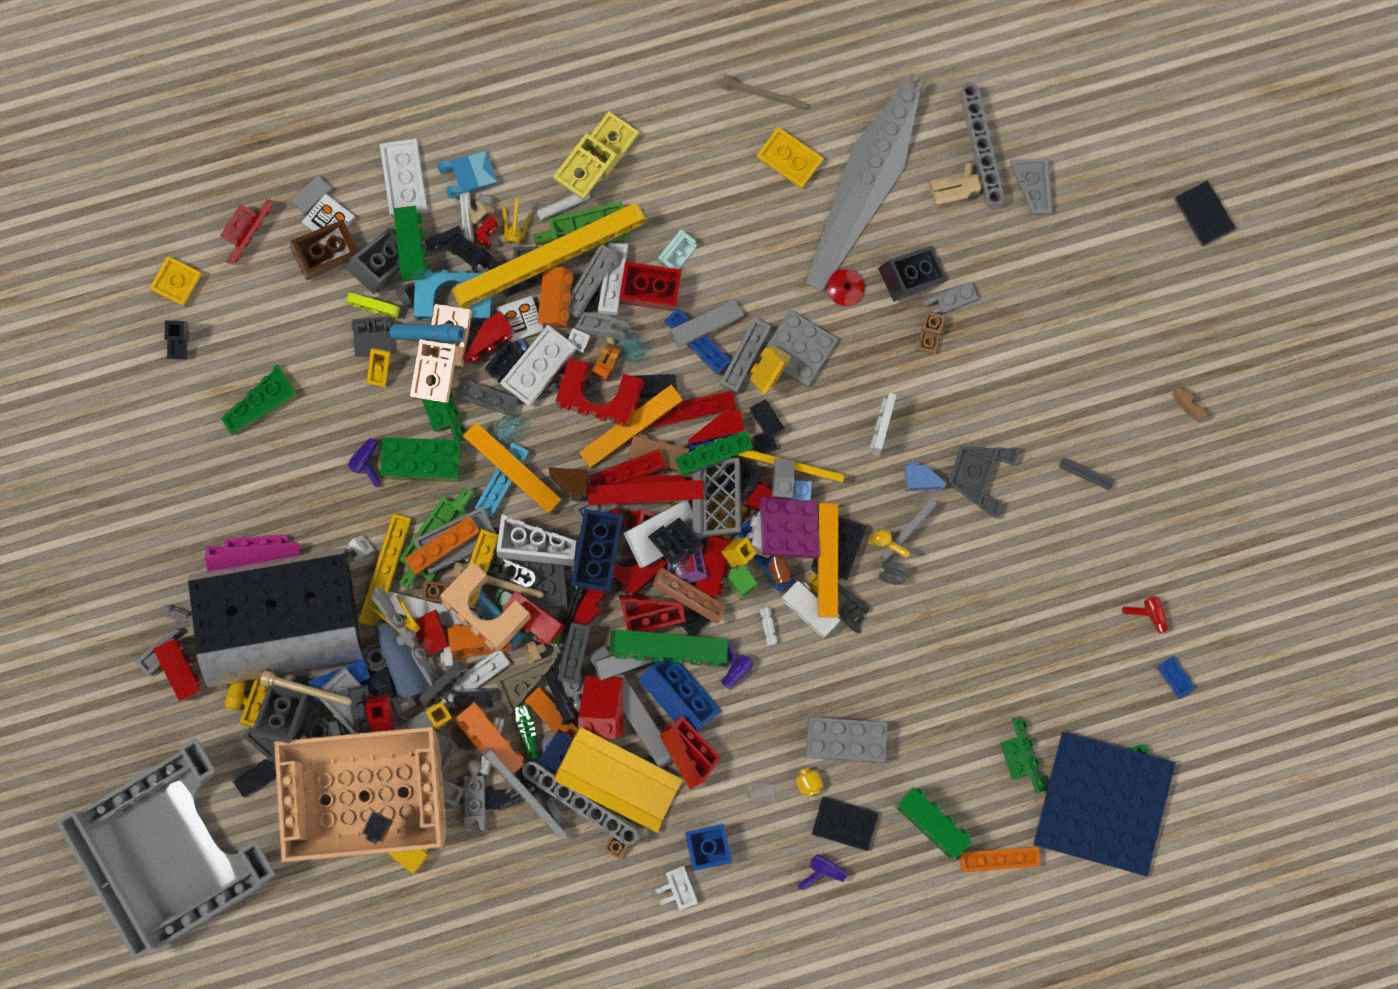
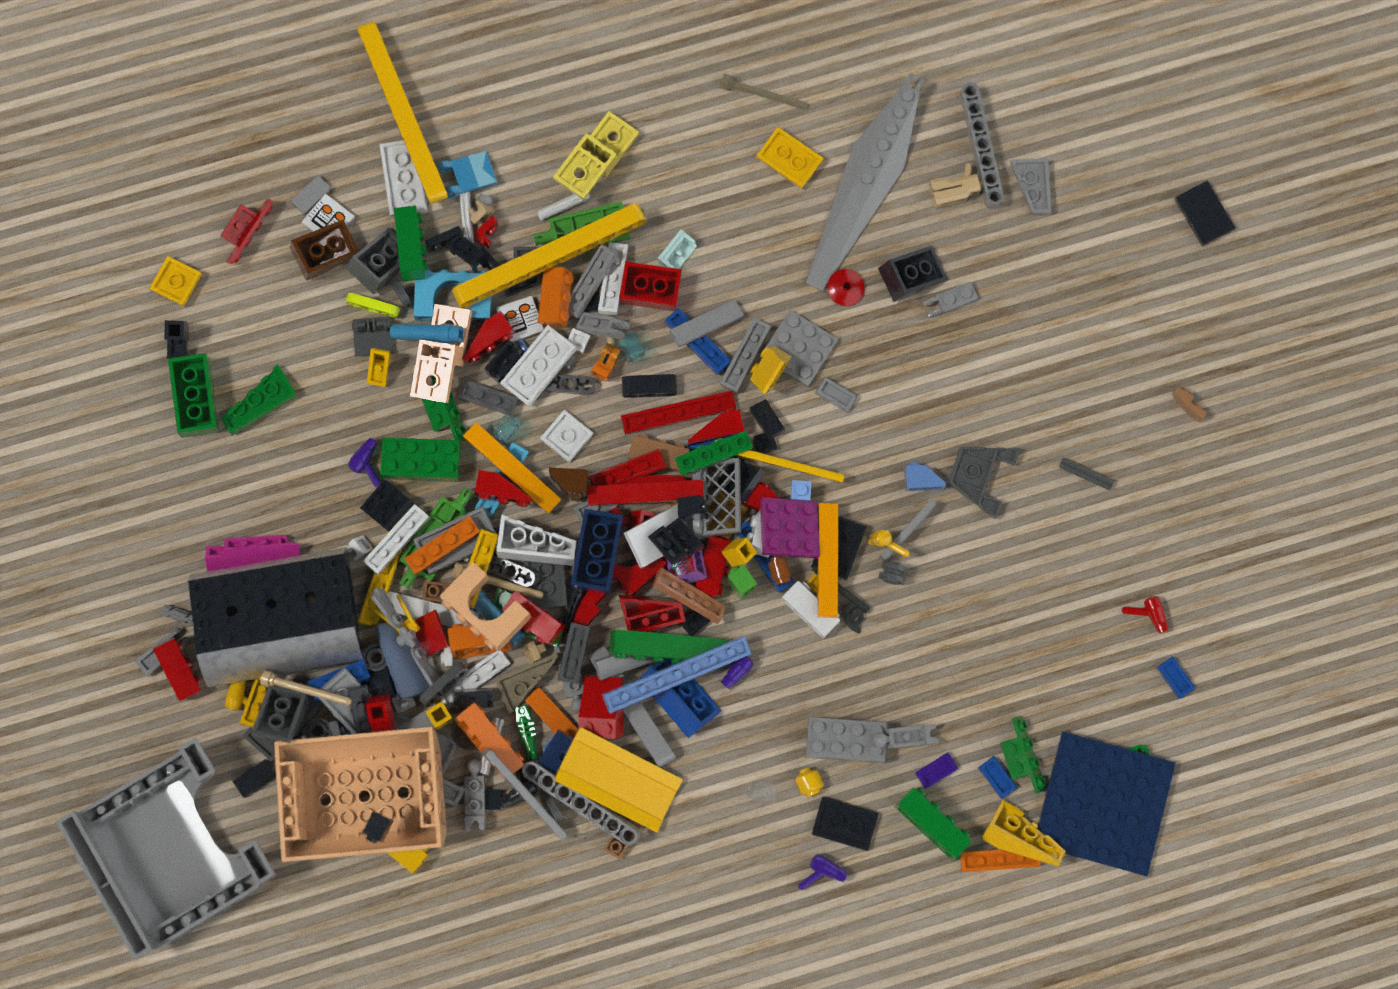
(193, 395): none -> green brick
(386, 505): none -> black slope
(396, 539): none -> white plate
(402, 112): none -> yellow beam
(497, 487): none -> red slope
(514, 233): yellow plant -> none
(562, 704): black pin -> none
(566, 436): none -> white tile
(619, 409): red arch -> none
(642, 419): light orange tile -> none
(676, 674): none -> medium blue tile
(680, 887): white hinge -> none
(689, 751): red wedge -> none
(692, 508): none -> black brick
(708, 847): blue brick -> none
(768, 626): white axle -> none
(783, 479): light grey slope -> none
(836, 394): none -> light grey tile
(882, 424): white plate -> none
(905, 737): none -> light grey plate
(930, 333): medium nougat slope -> none
(936, 770): none -> dark purple tile
(997, 777): none -> blue tile
(1015, 834): none -> yellow wedge

